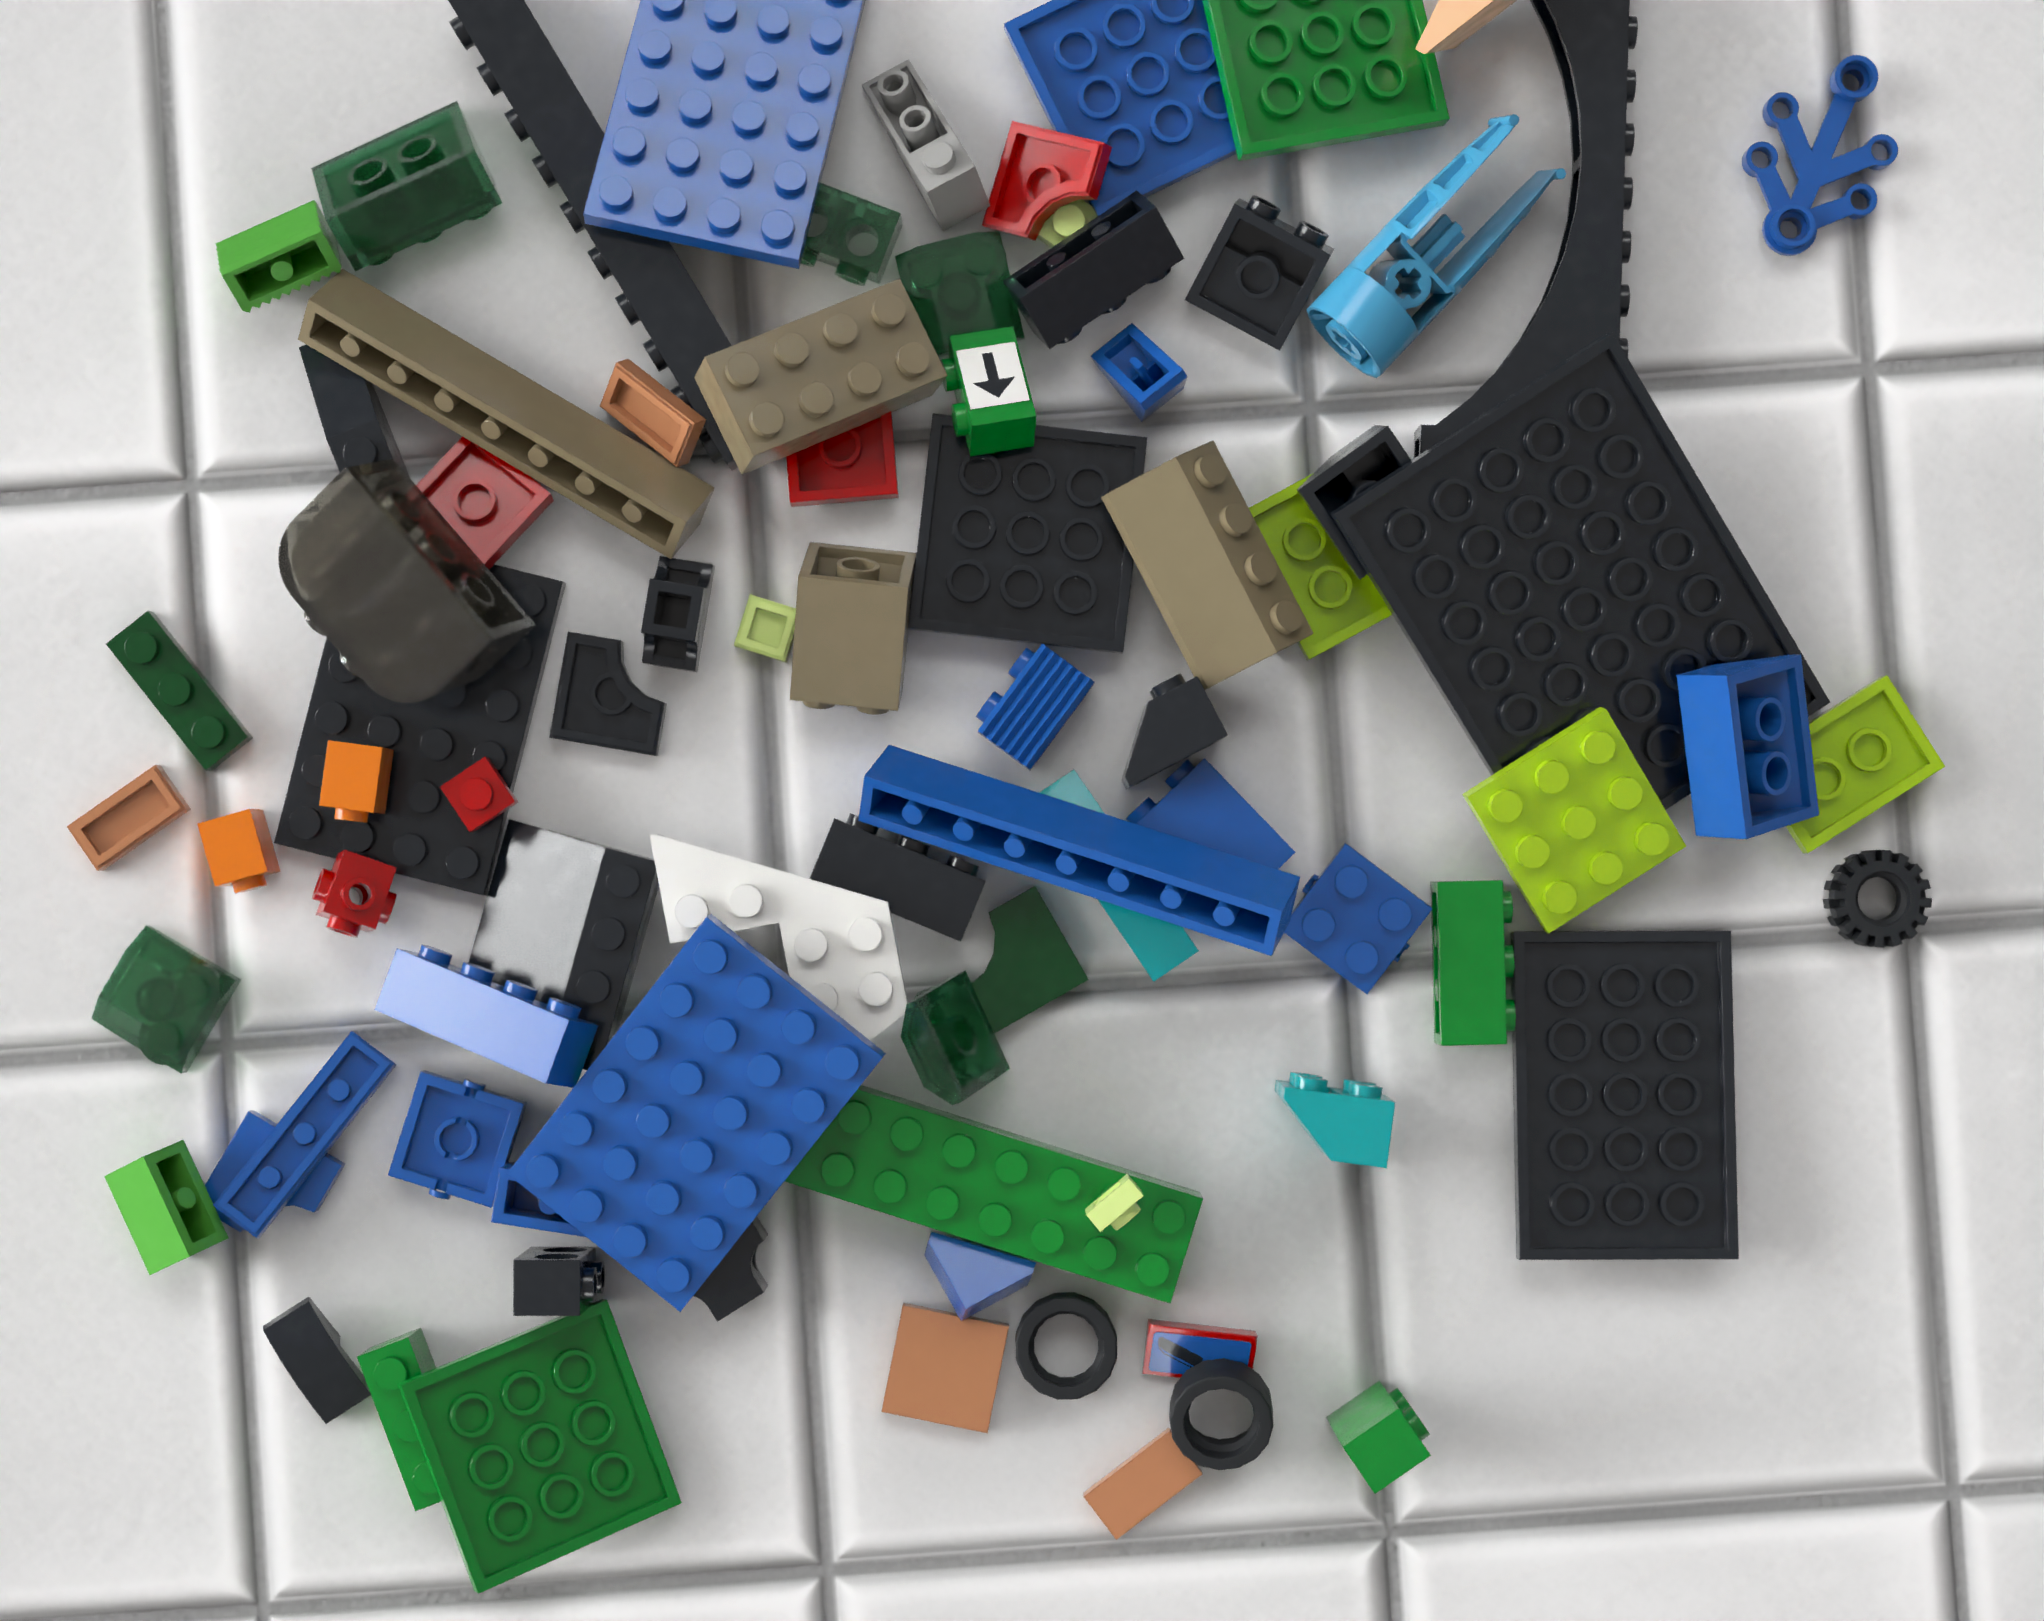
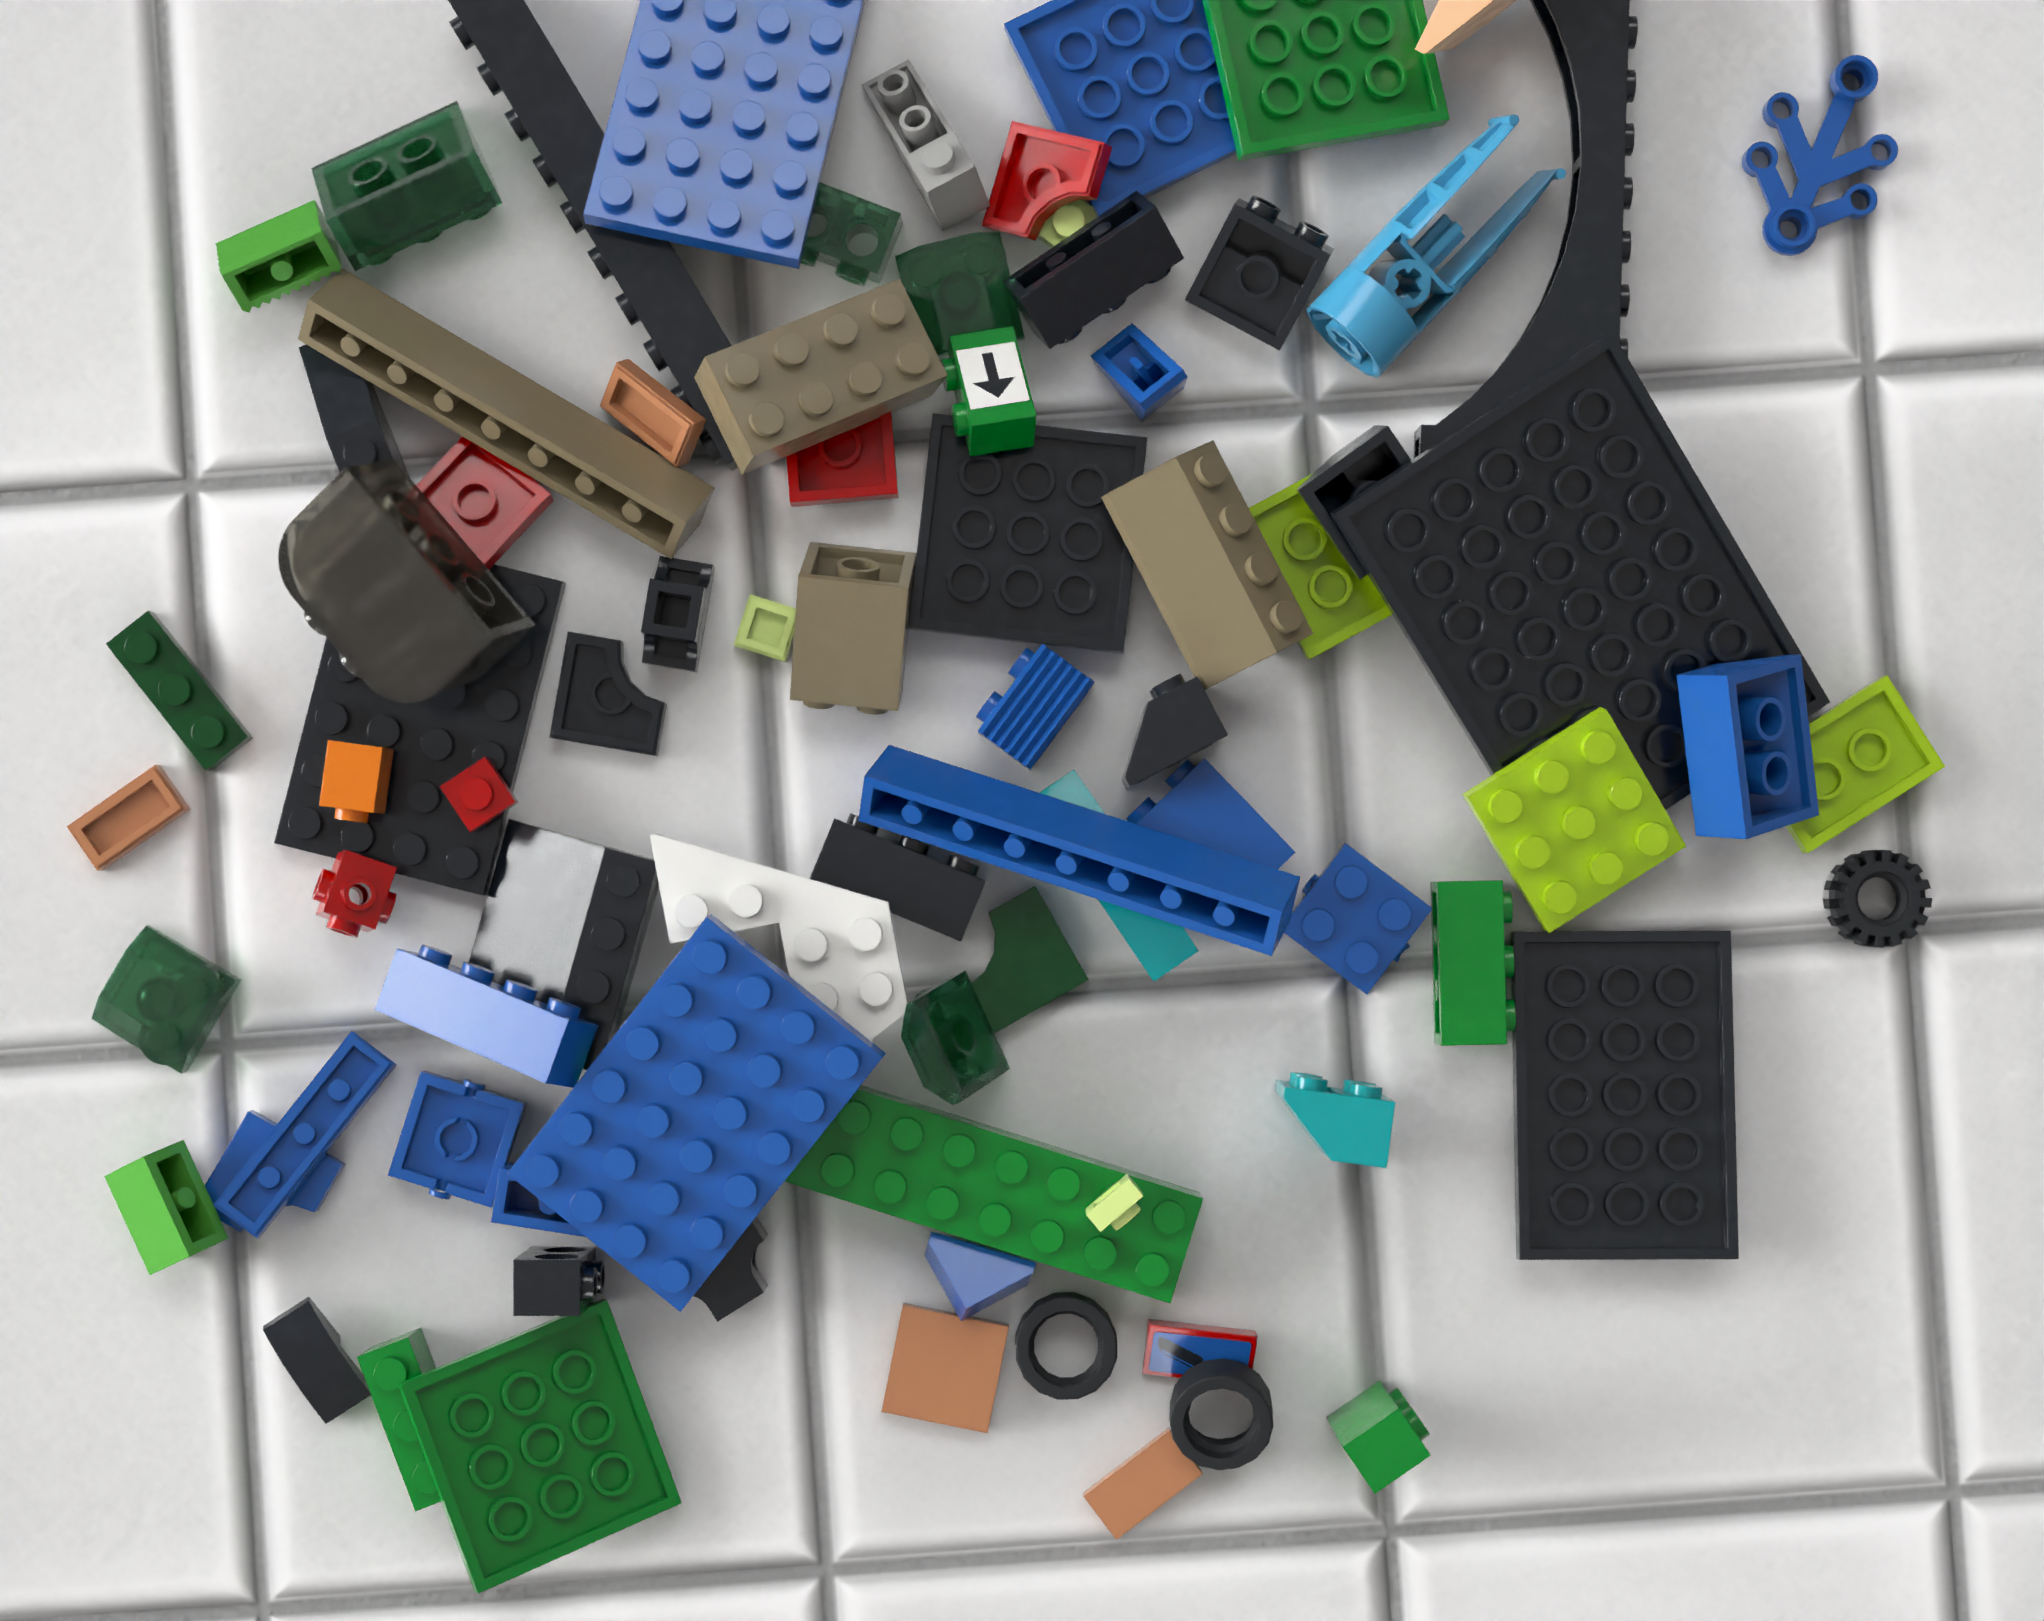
(239, 850): orange brick -> none

